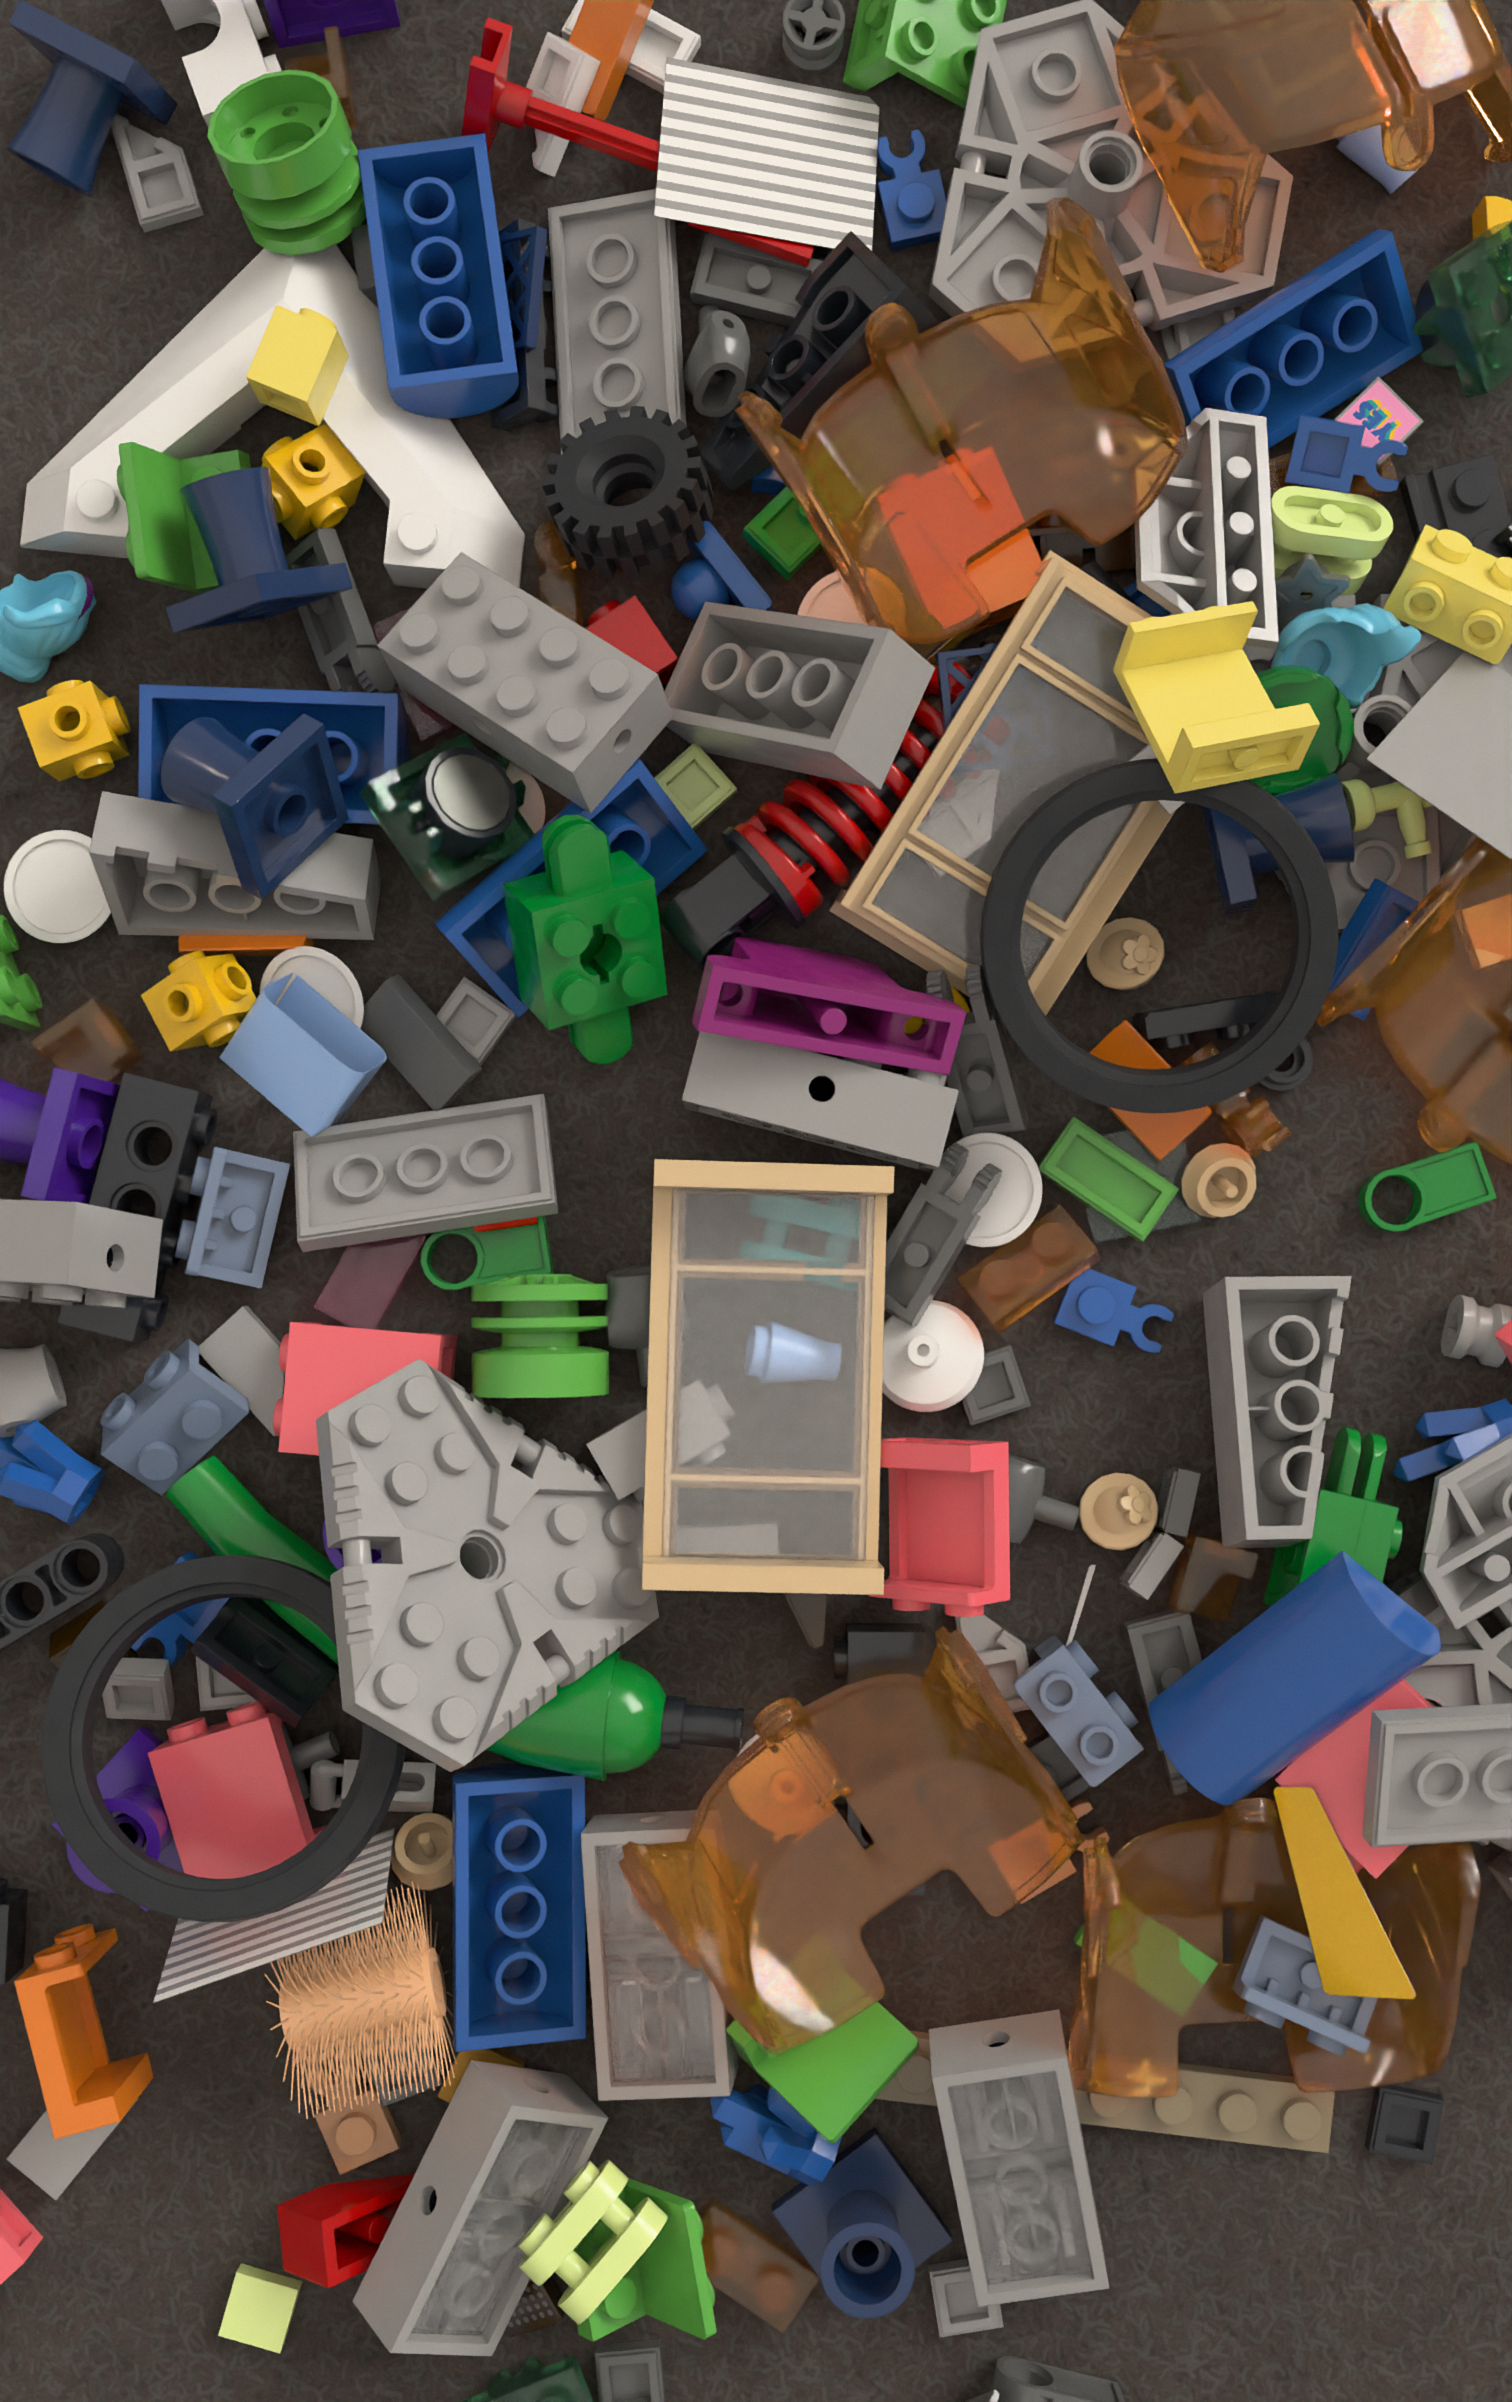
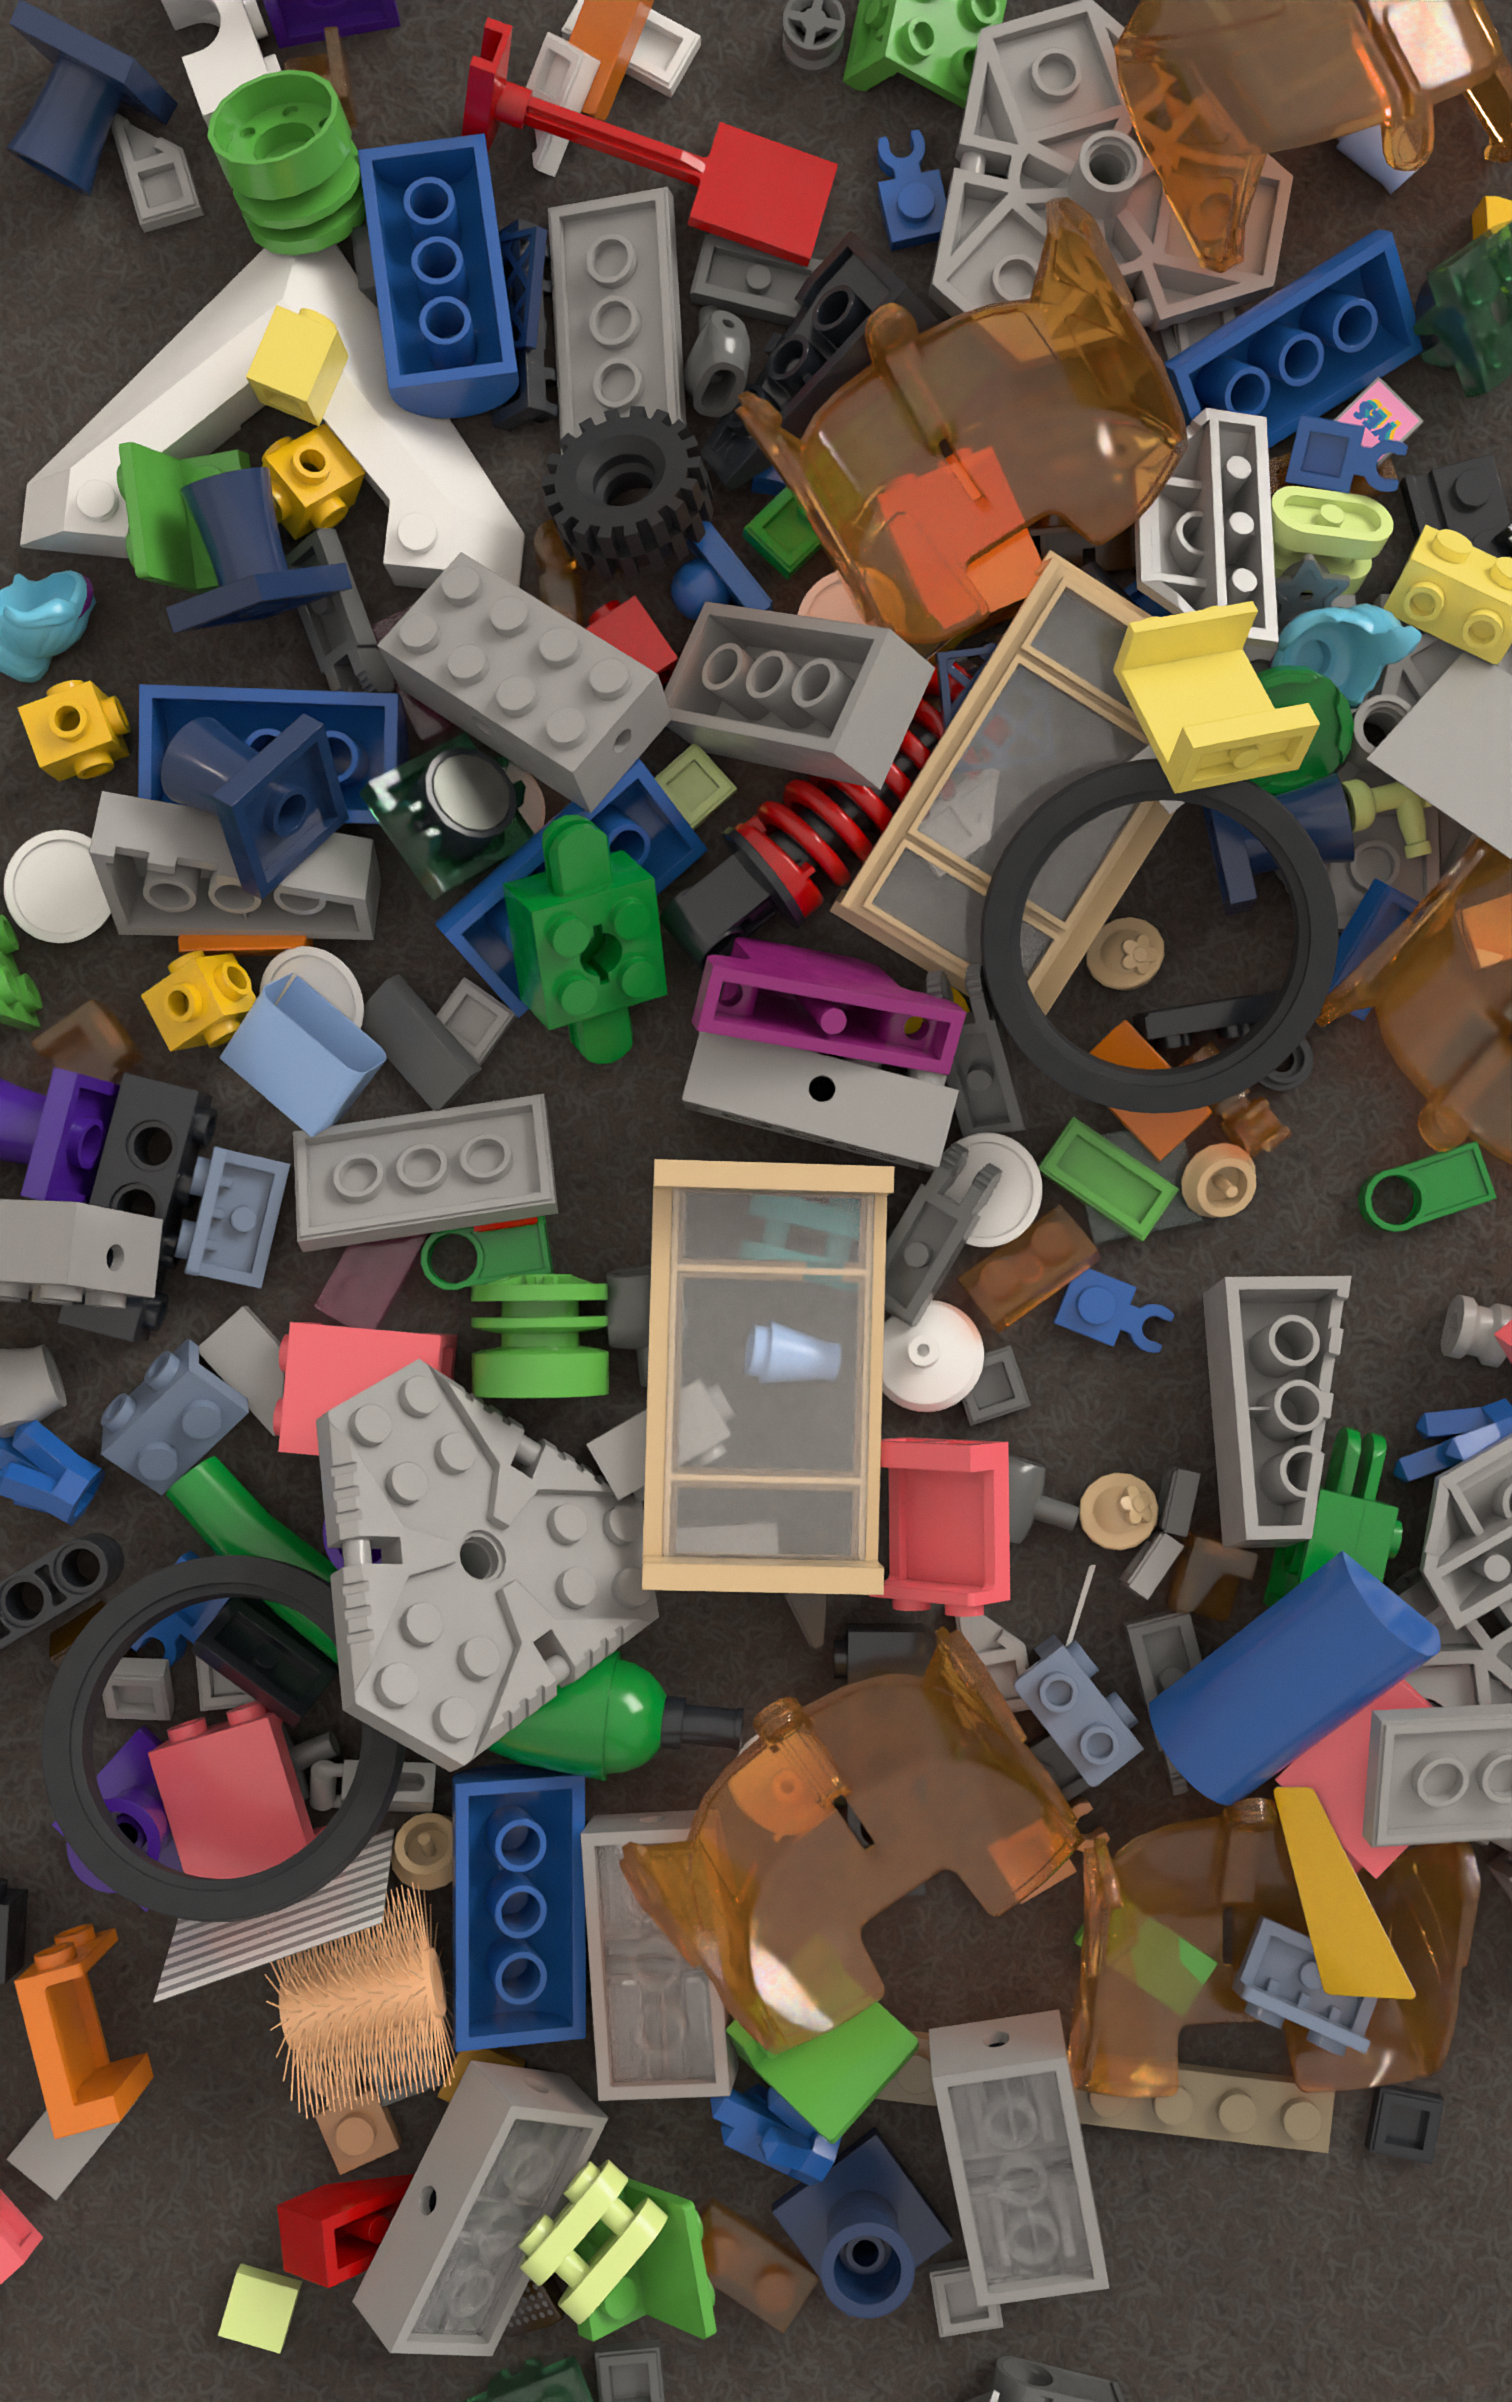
(766, 156): sticker -> none

